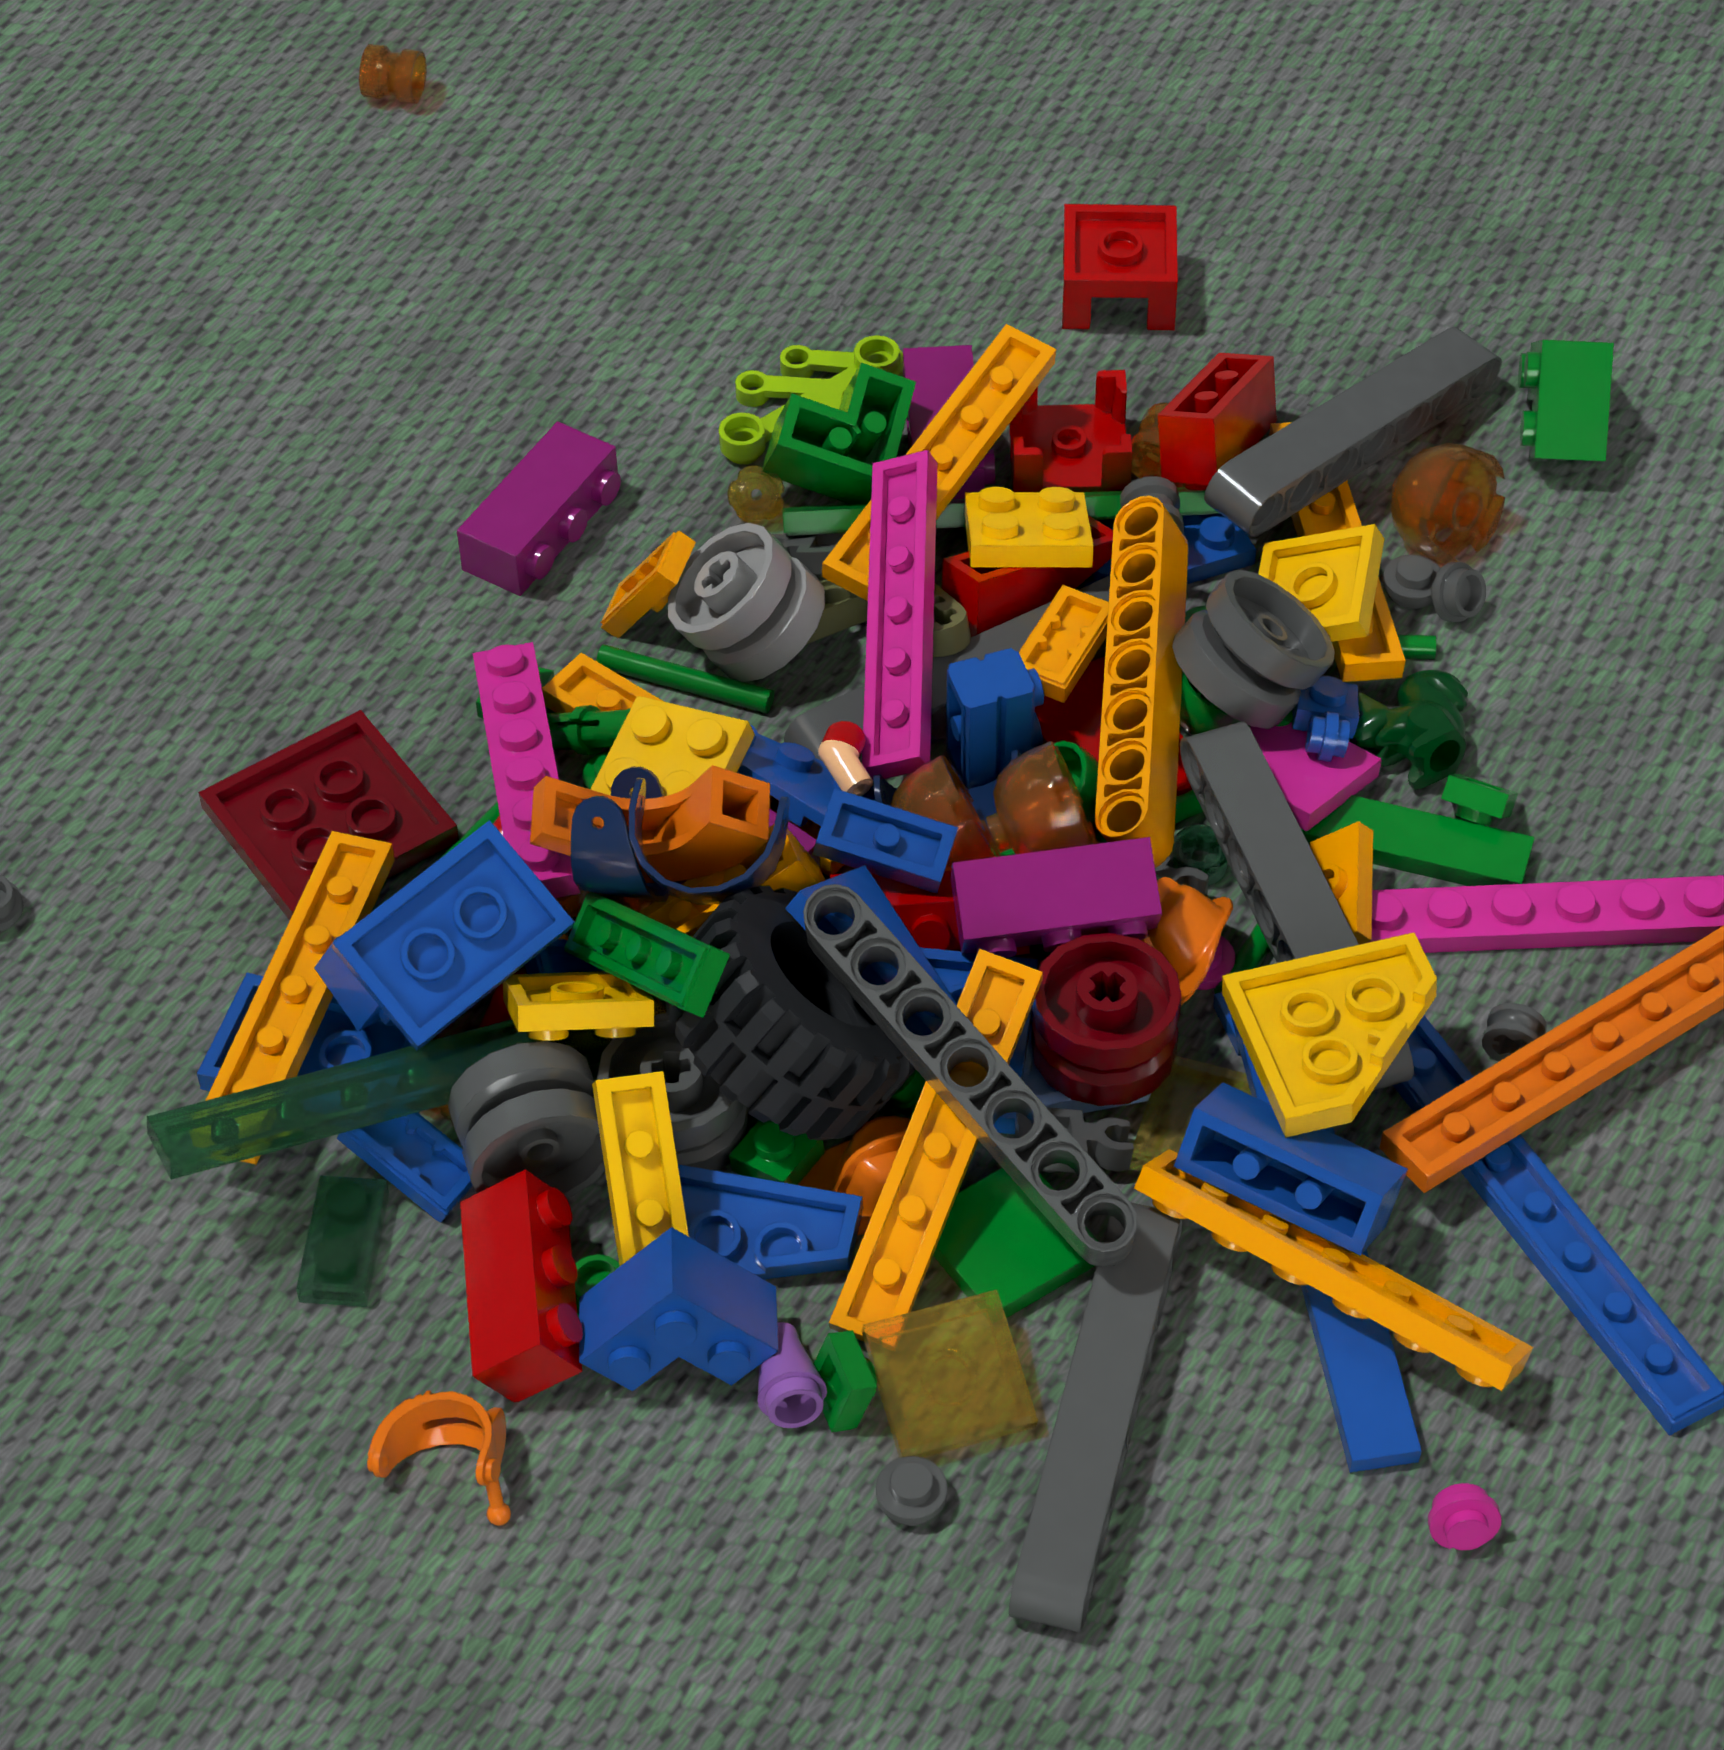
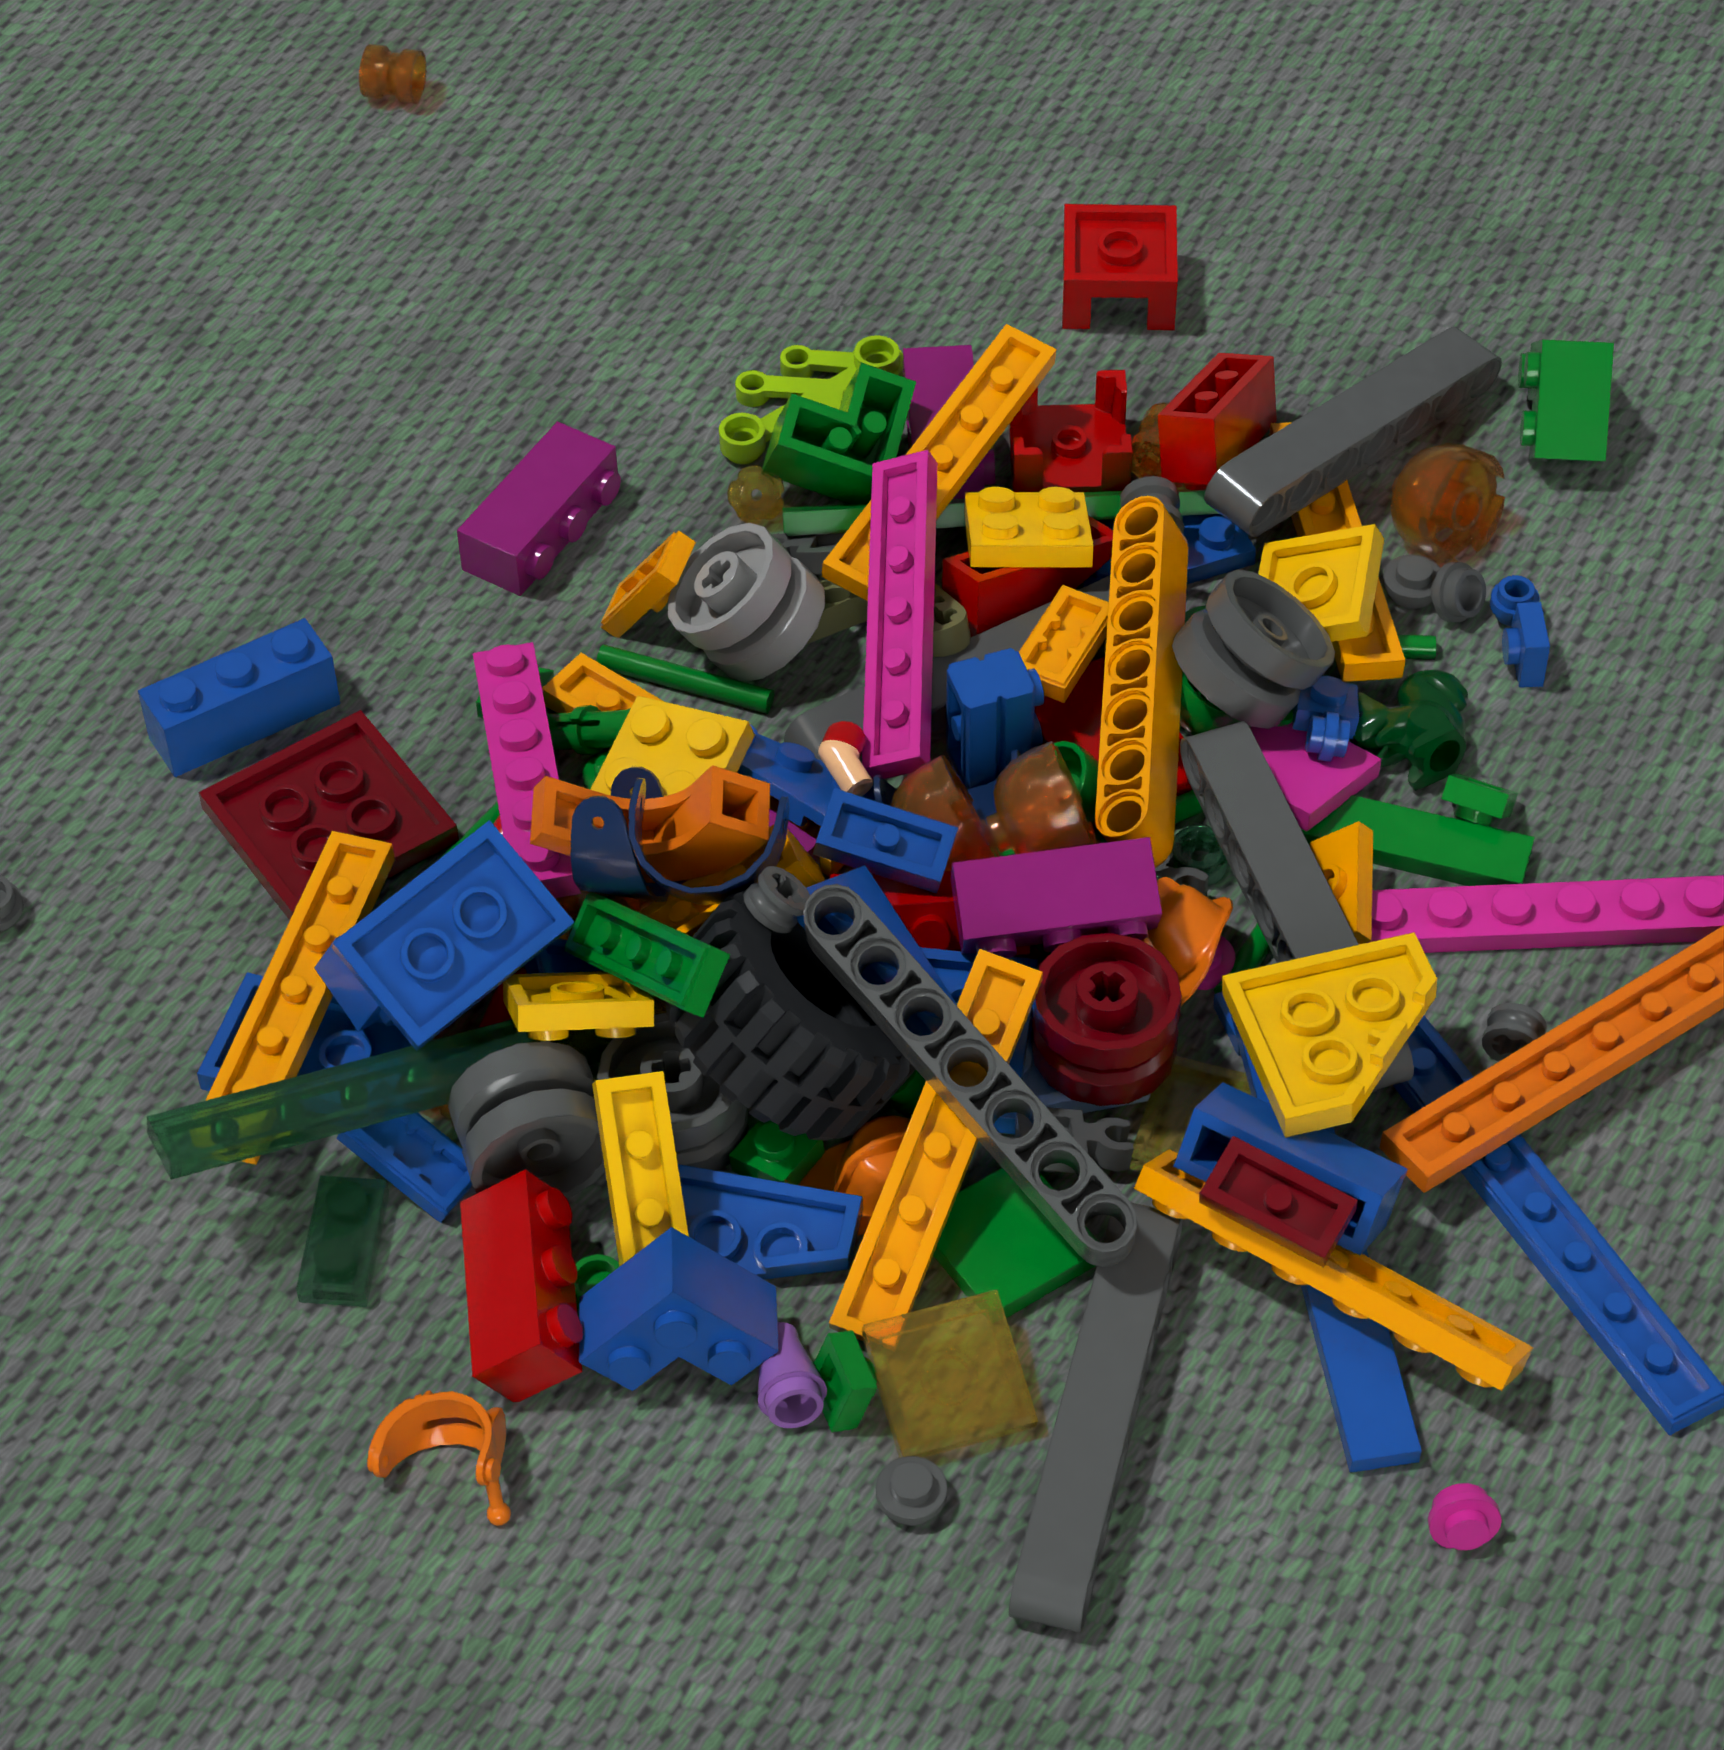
(239, 697): none -> blue brick
(776, 899): none -> dark grey bush
(1278, 1201): none -> dark red plate
(1527, 642): none -> blue plate

